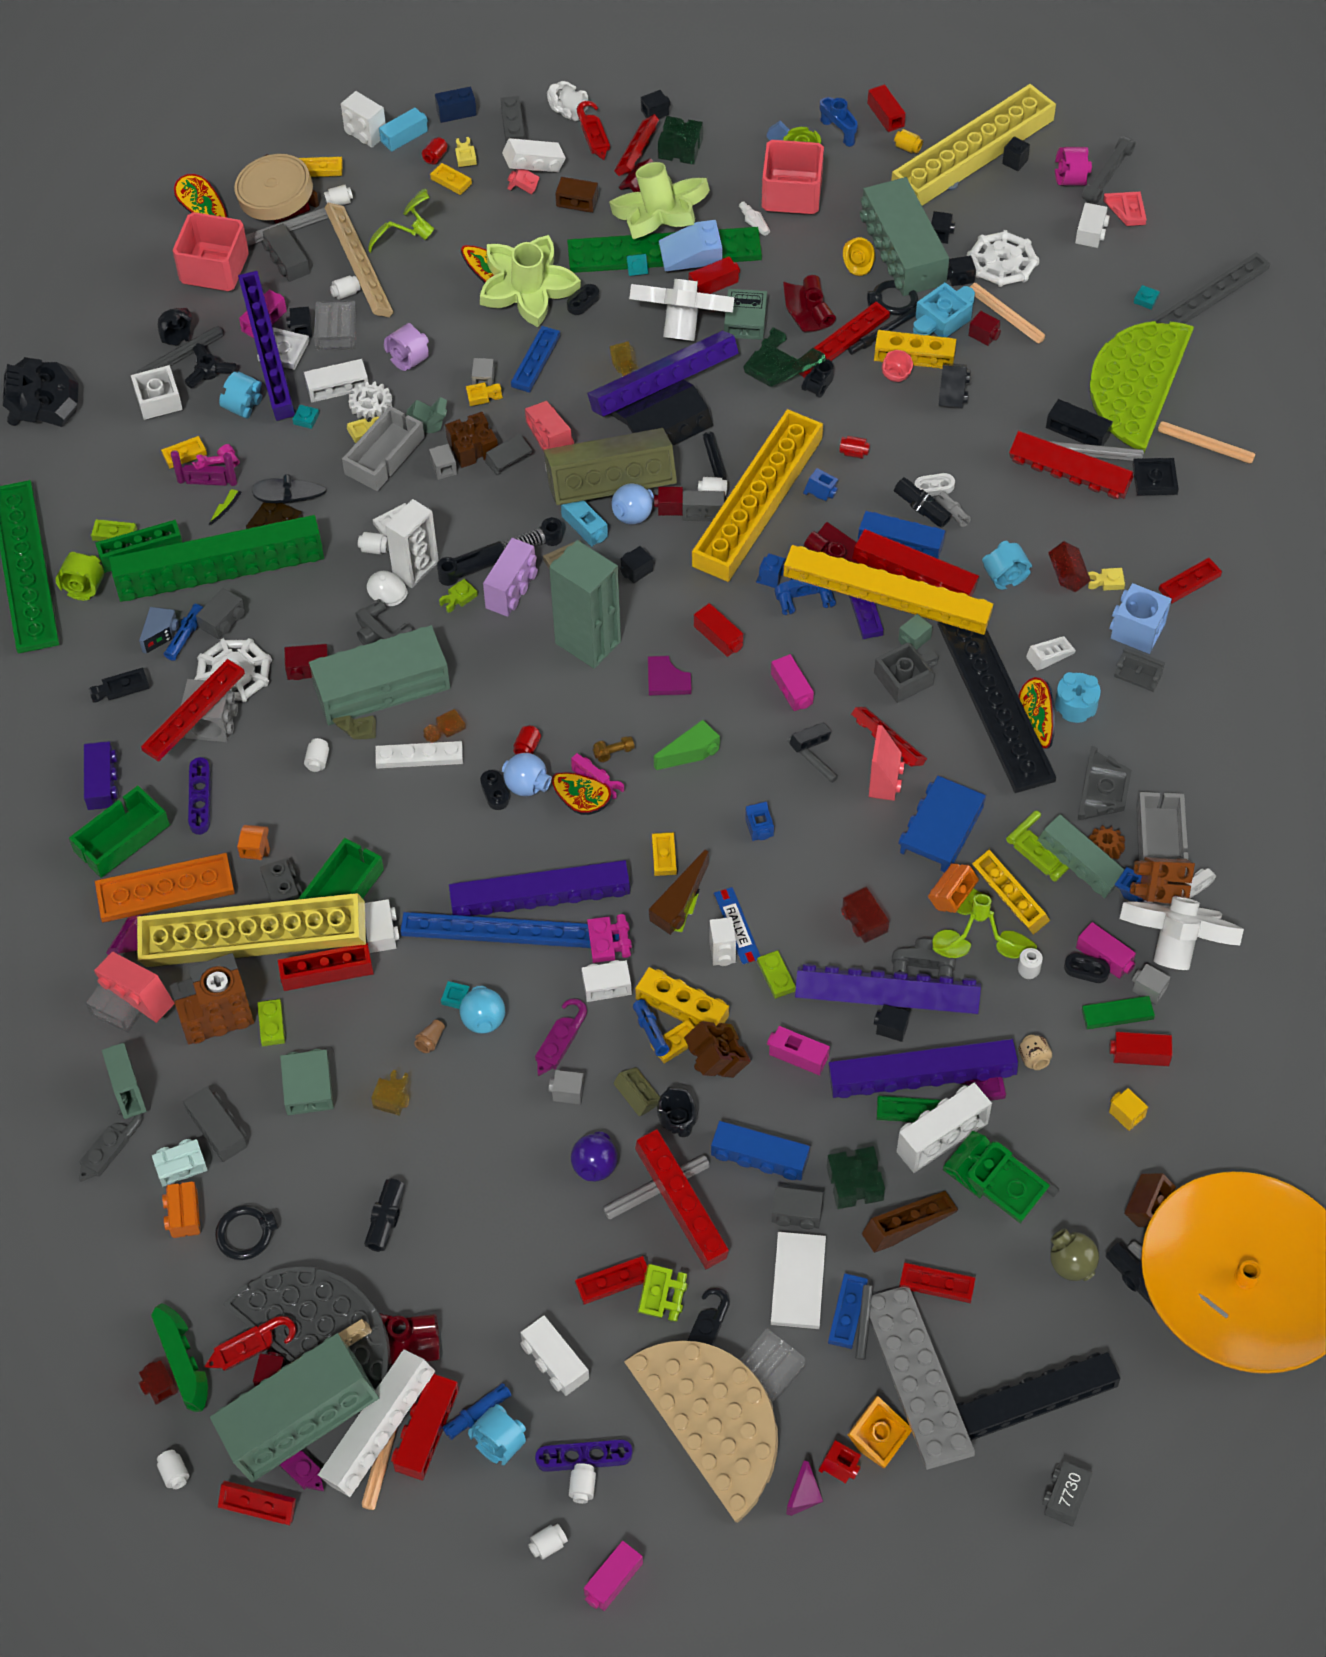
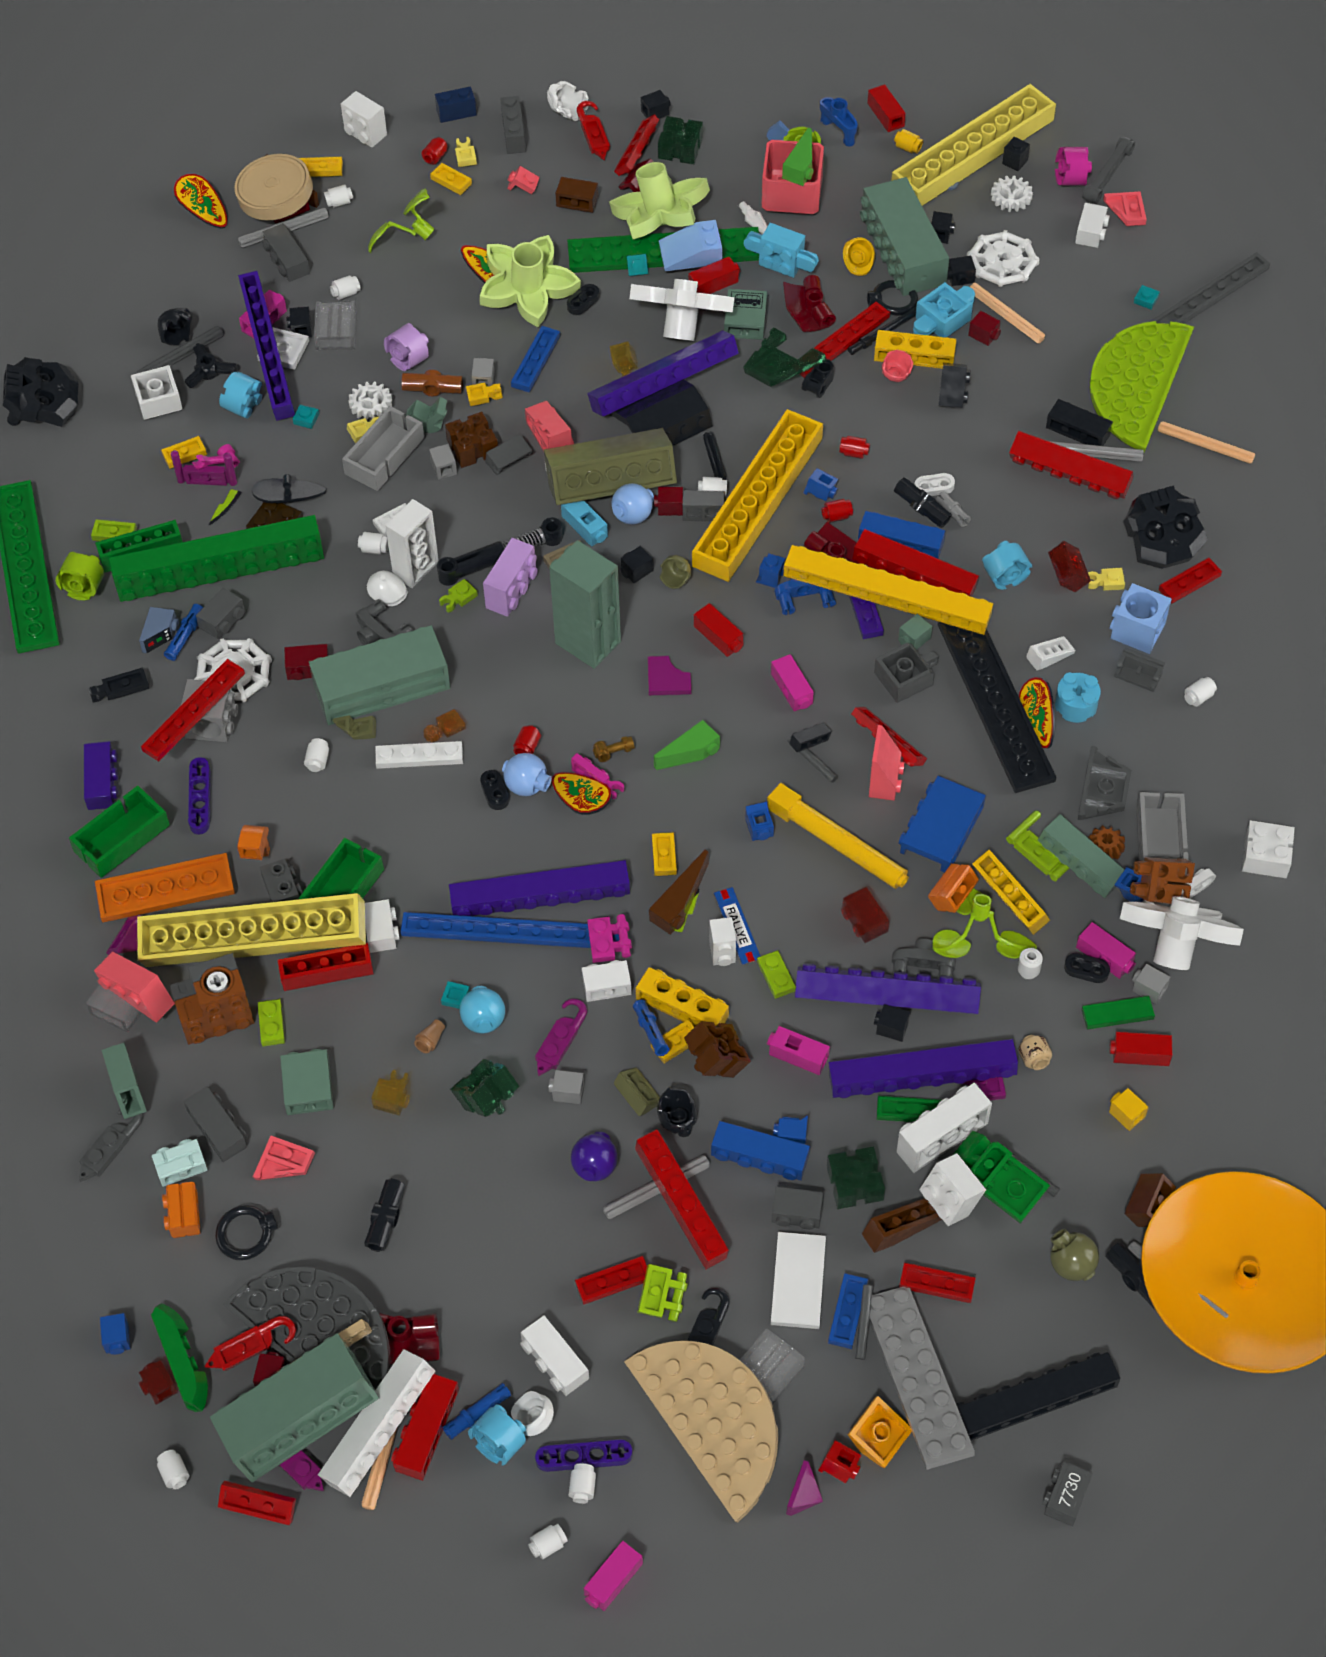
(115, 1333): none -> blue brick
(210, 251): coral plate -> none
(283, 1160): none -> coral wing
(335, 380): white brick -> none
(358, 260): tan plate -> none
(403, 129): medium azure brick -> none
(432, 383): none -> dark orange piece
(485, 1088): none -> clear green brick
(533, 155): white brick -> none
(534, 1412): none -> white hat
(675, 571): none -> olive hair
(781, 250): none -> medium azure brick
(789, 807): none -> yellow brick
(791, 1129): none -> blue window
(799, 163): none -> bright green slope
(837, 510): none -> red brick
(952, 1189): none -> white brick
(1011, 193): none -> white gear
(1155, 476): black plate -> none
(1170, 544): none -> black brick
(1200, 691): none -> white brick
(1268, 849): none -> white piece

